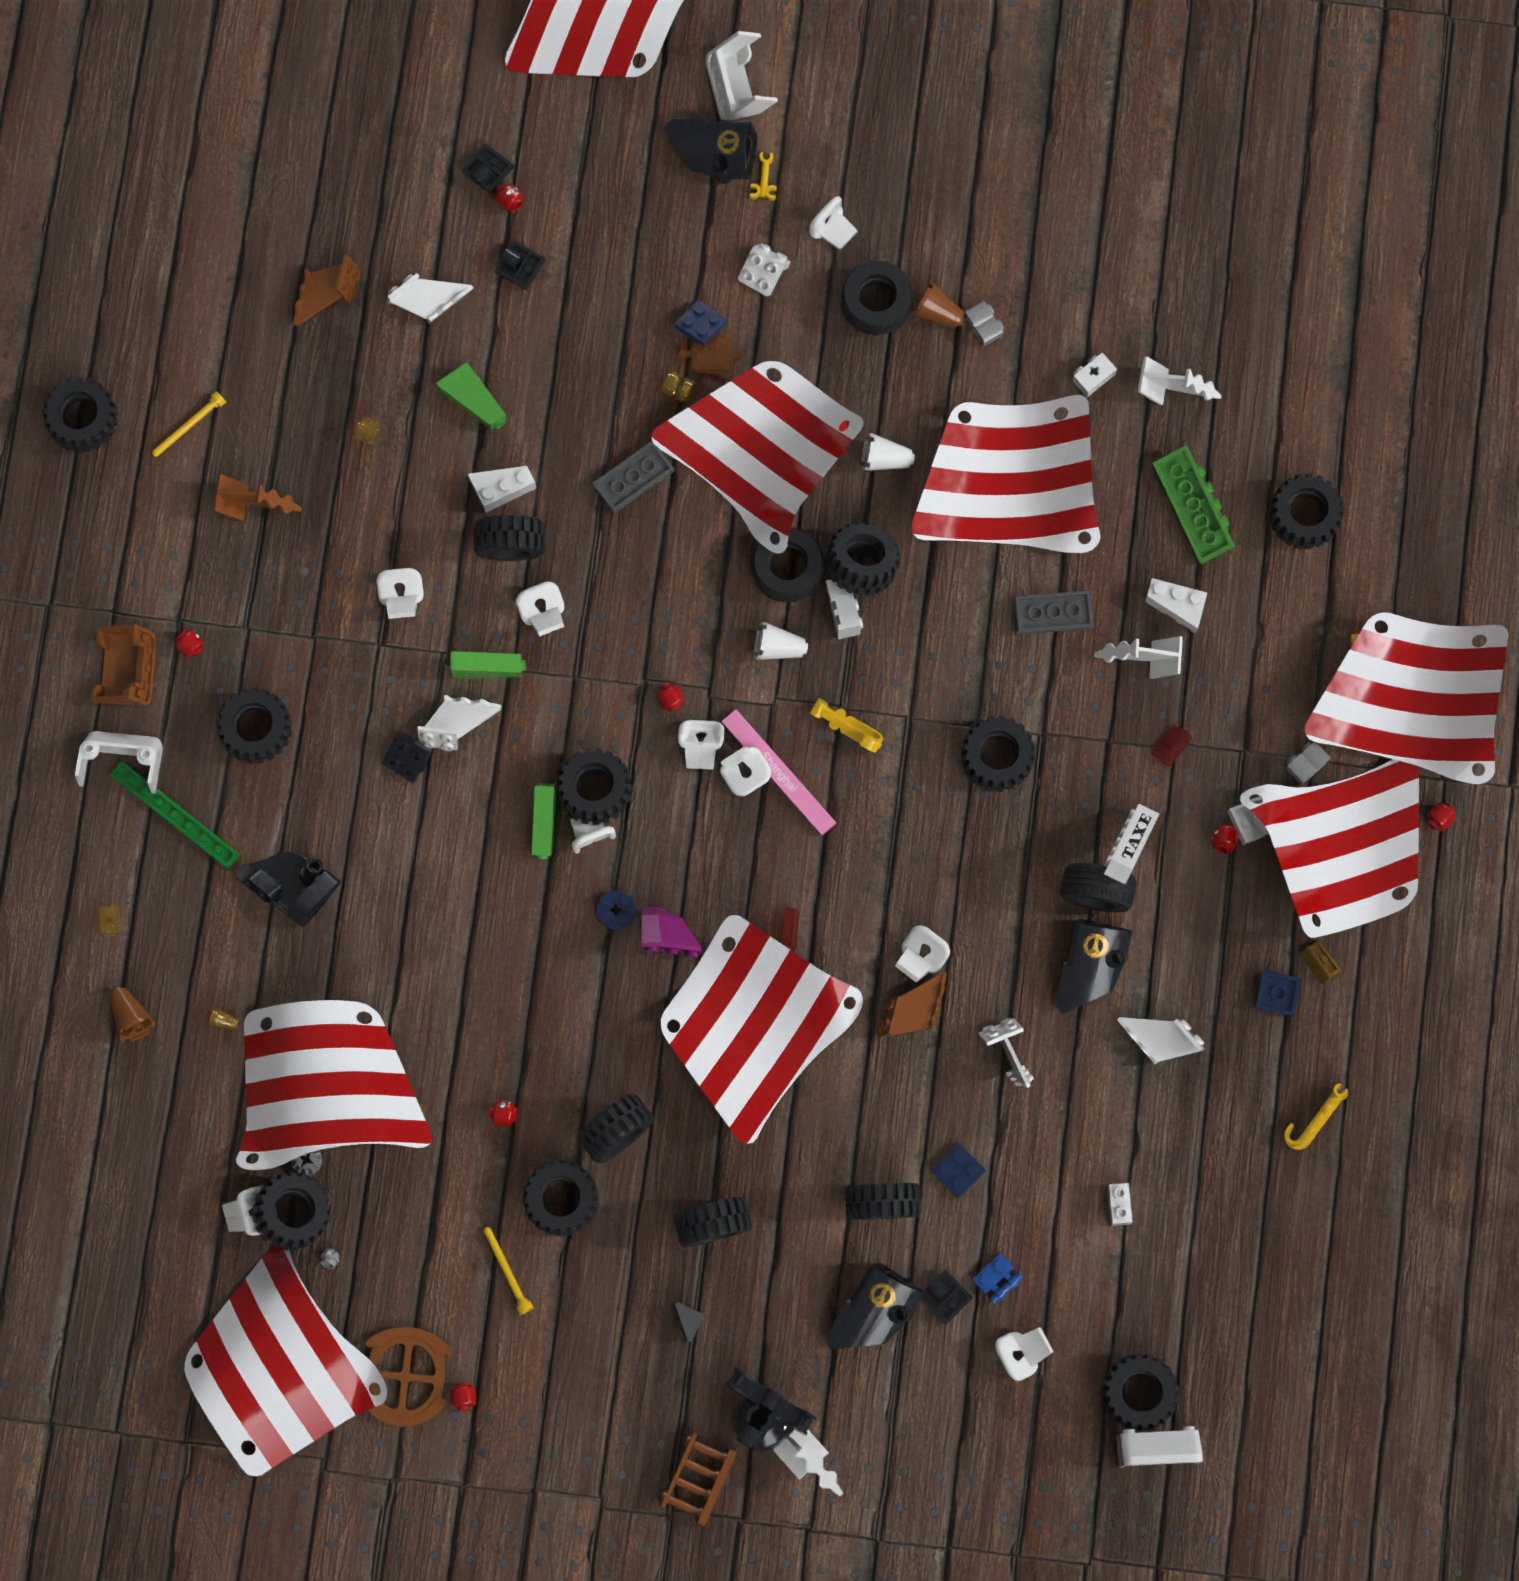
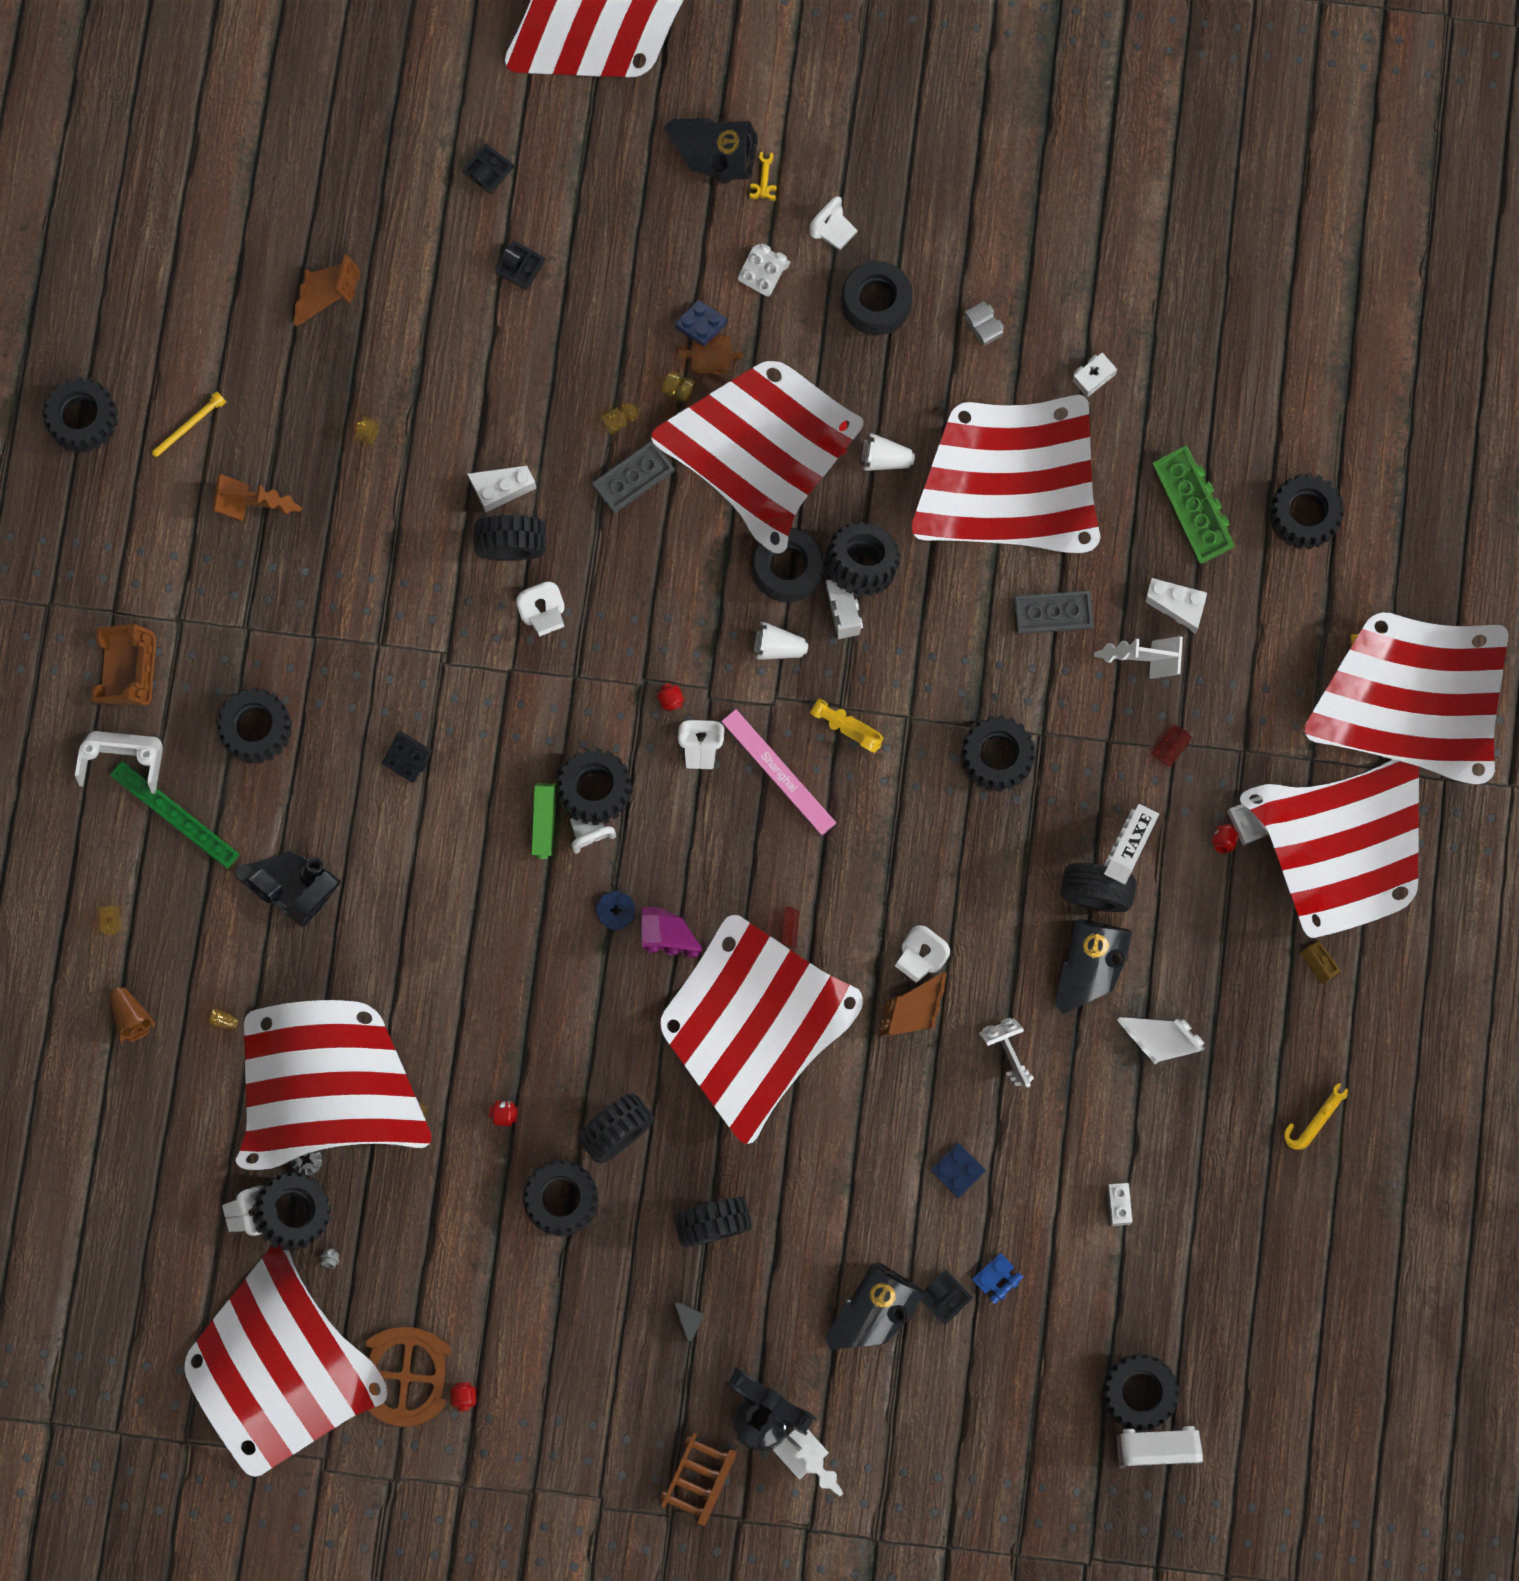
(189, 643): red head -> none
(405, 605): white piece -> none
(426, 297): white piece -> none
(454, 720): white piece -> none
(471, 395): bright green slope -> none
(486, 665): bright green slope -> none
(509, 197): red head -> none
(523, 1304): yellow piece -> none
(615, 420): none -> clear yellow plate
(730, 79): white windscreen -> none
(755, 761): white piece -> none
(882, 1201): black tyre -> none
(938, 307): dark orange cone -> none
(1032, 1344): white piece -> none
(1155, 380): white piece -> none
(1278, 993): dark blue plate -> none
(1307, 763): light grey brick -> none
(1441, 816): red head -> none

